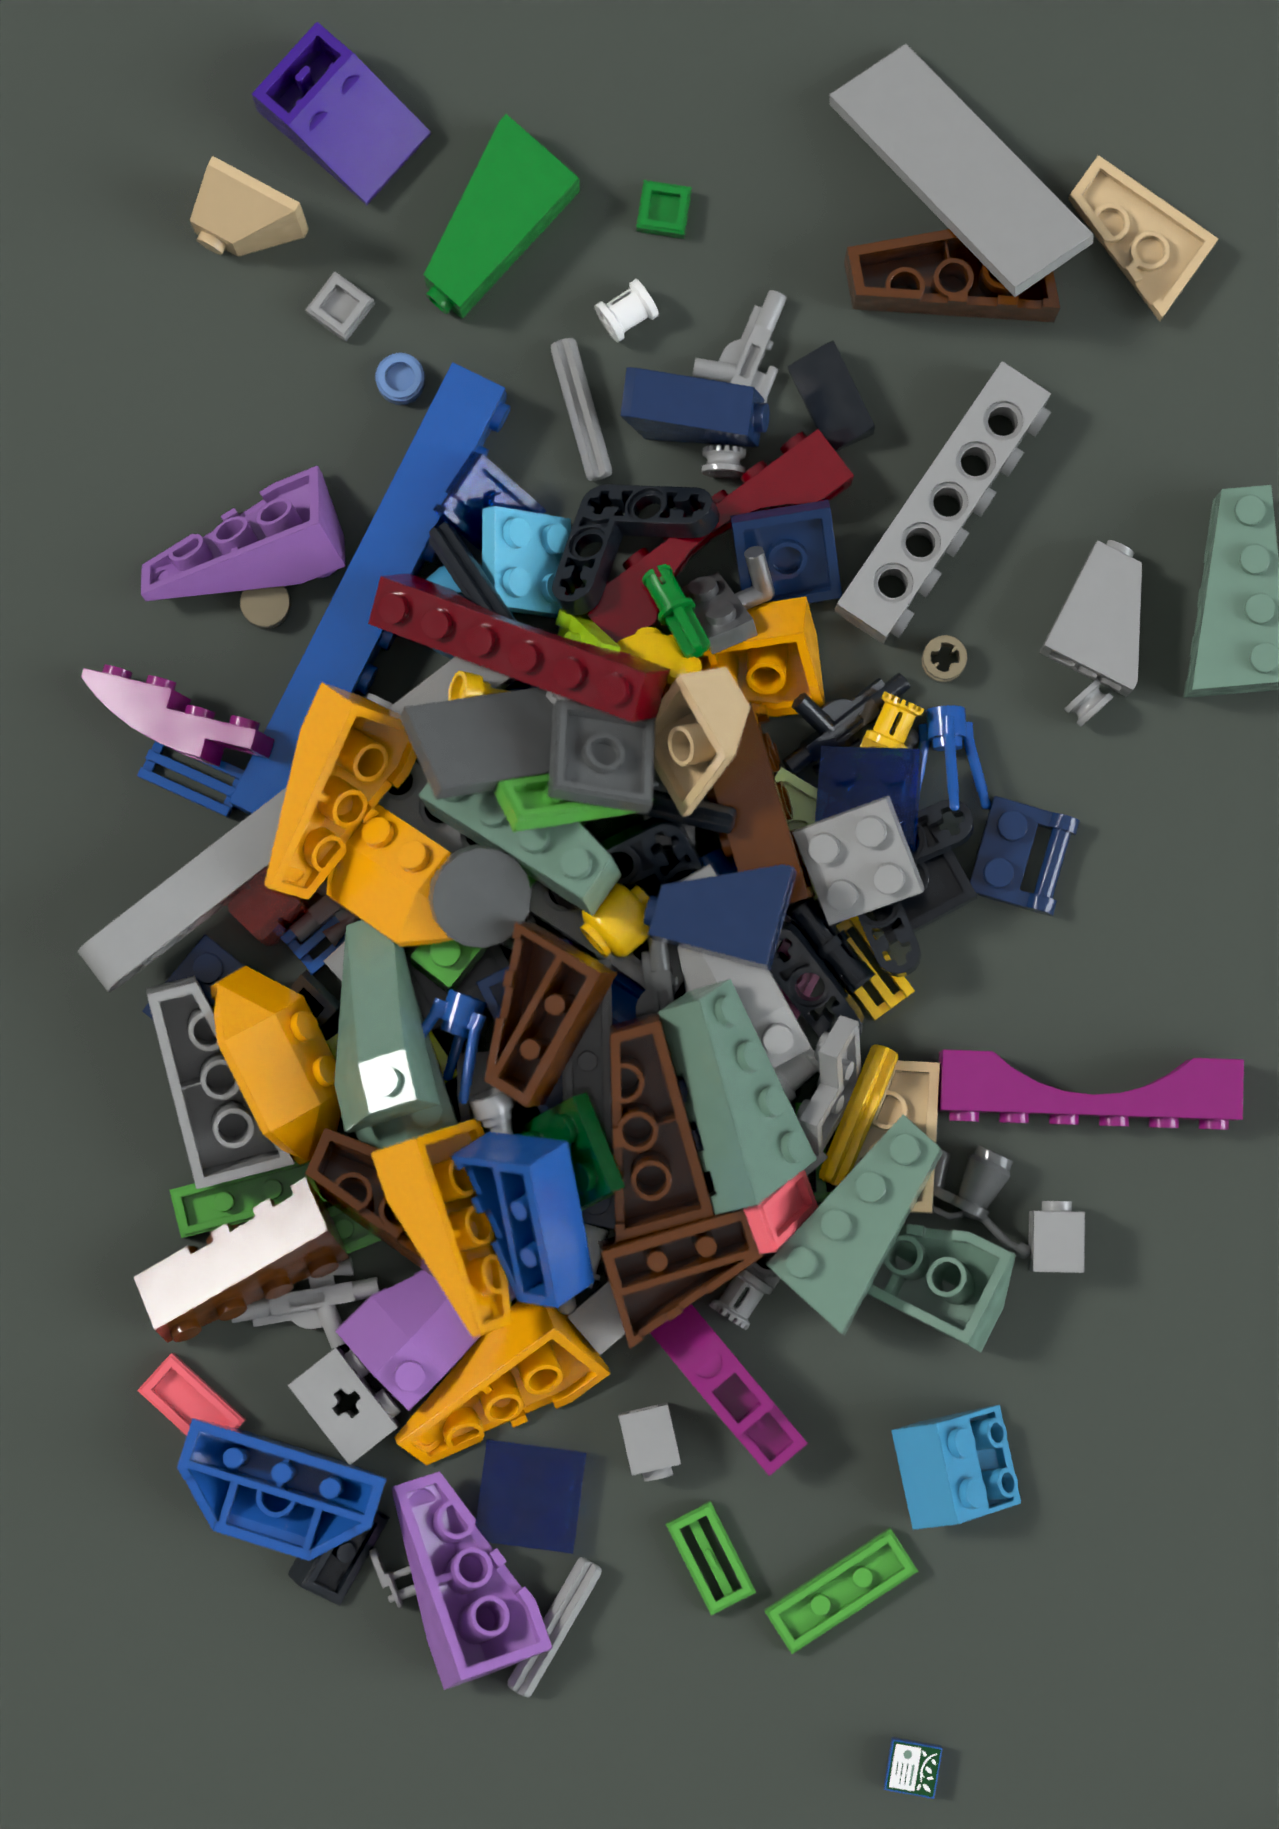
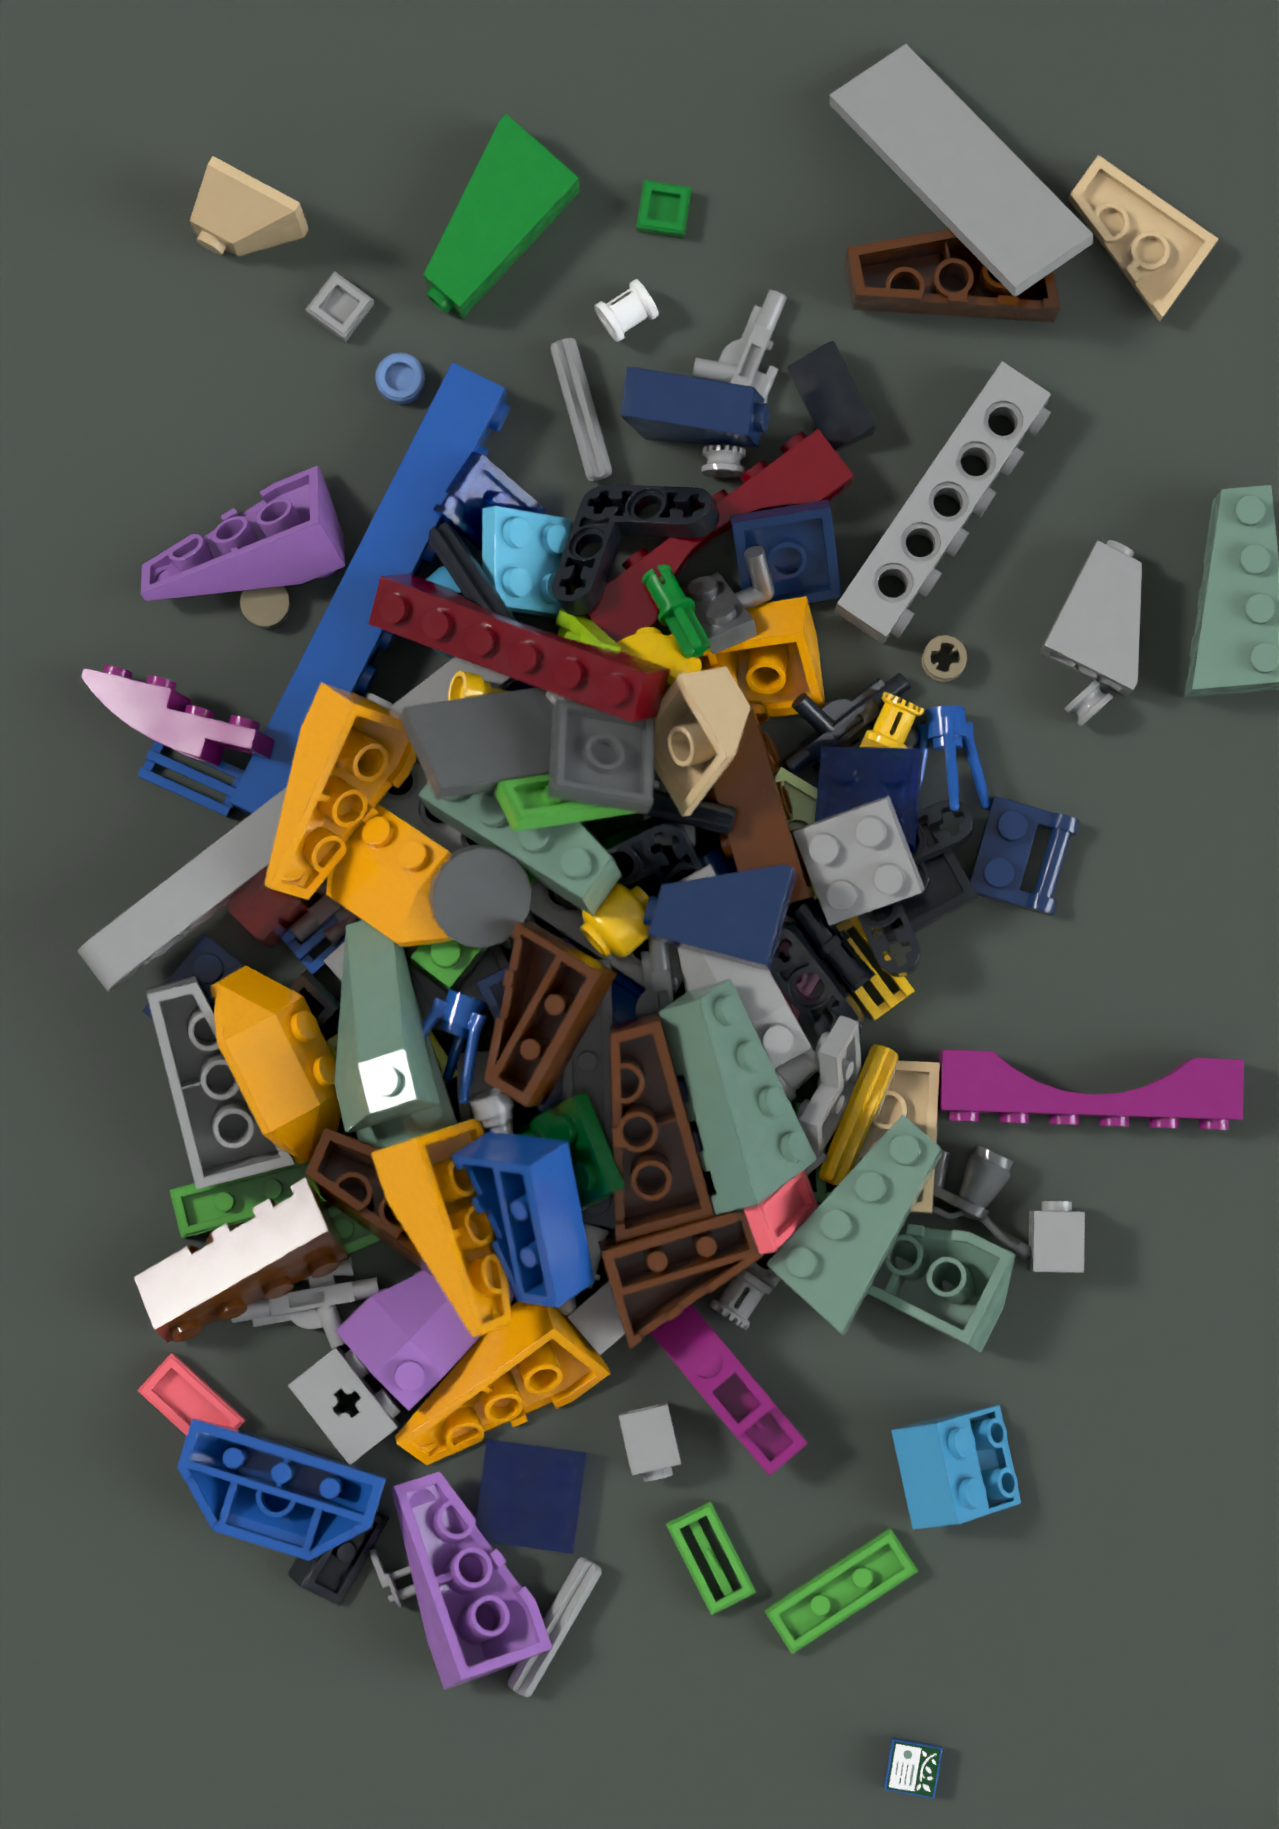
(340, 113): dark purple slope -> none

